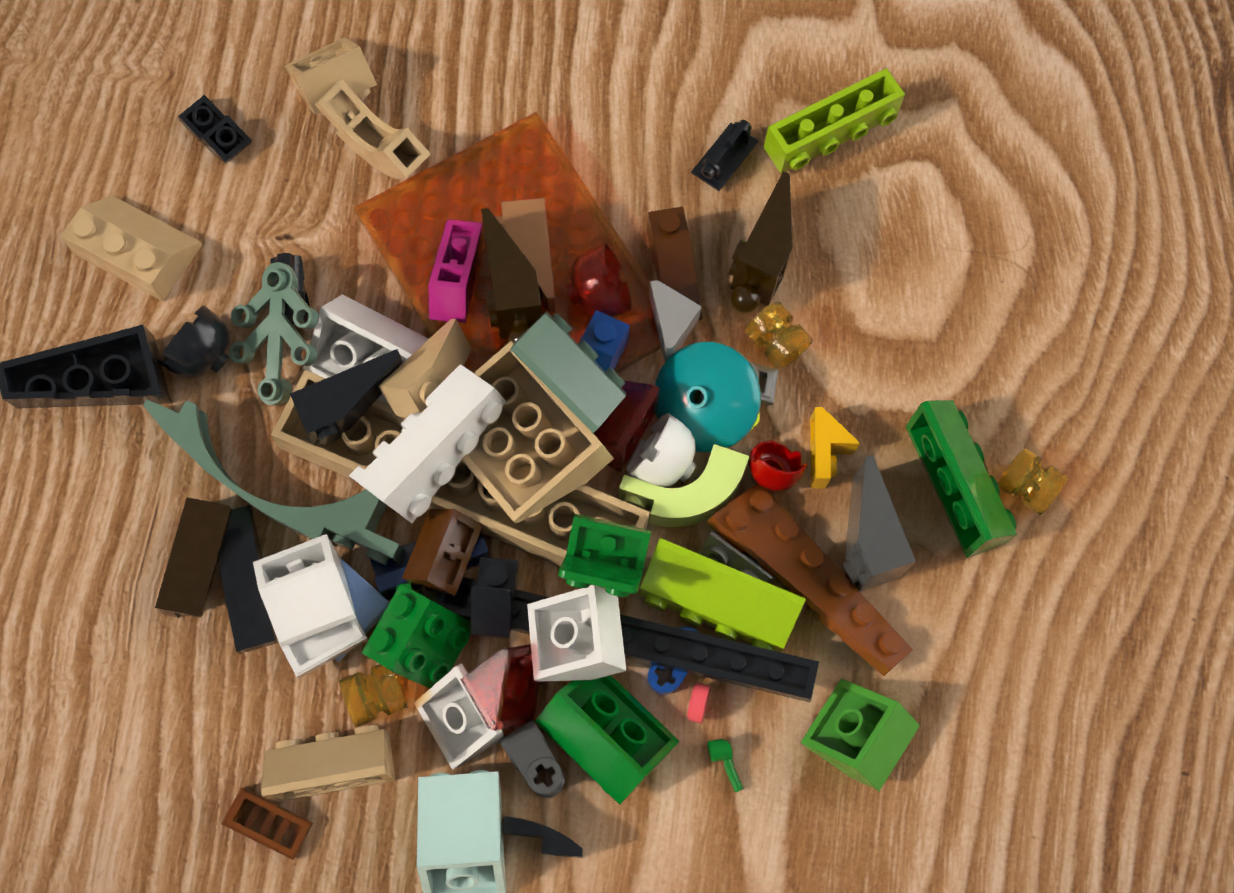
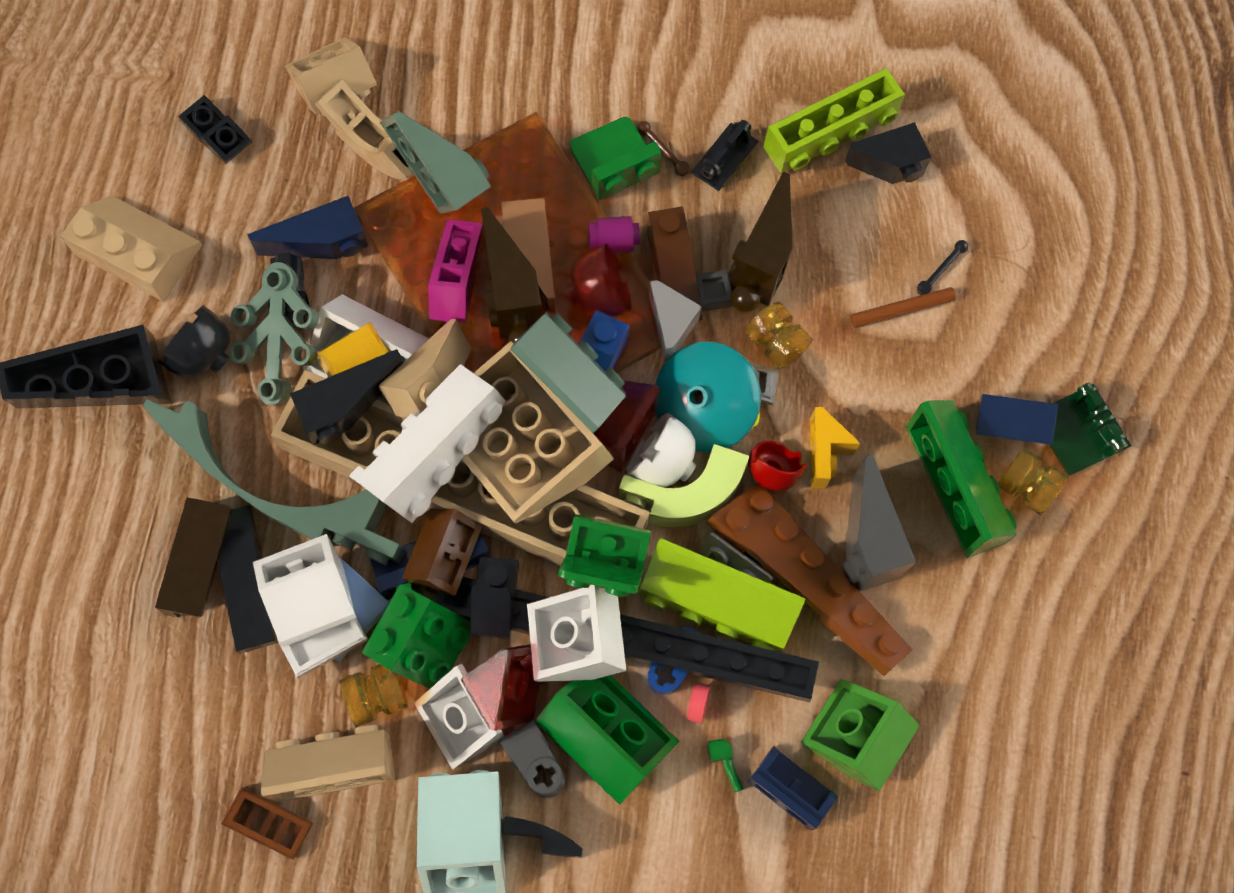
(317, 233): none -> dark blue slope
(351, 350): none -> yellow slope
(441, 168): none -> sand green slope
(615, 157): none -> green bracket
(616, 232): none -> magenta brick
(681, 167): none -> reddish brown hinge
(714, 290): none -> dark grey tile
(792, 789): none -> dark blue hinge
(891, 155): none -> black slope
(902, 307): none -> dark orange bar
(926, 286): none -> black hinge
(1016, 419): none -> dark blue hinge
(1085, 430): none -> dark green hinge

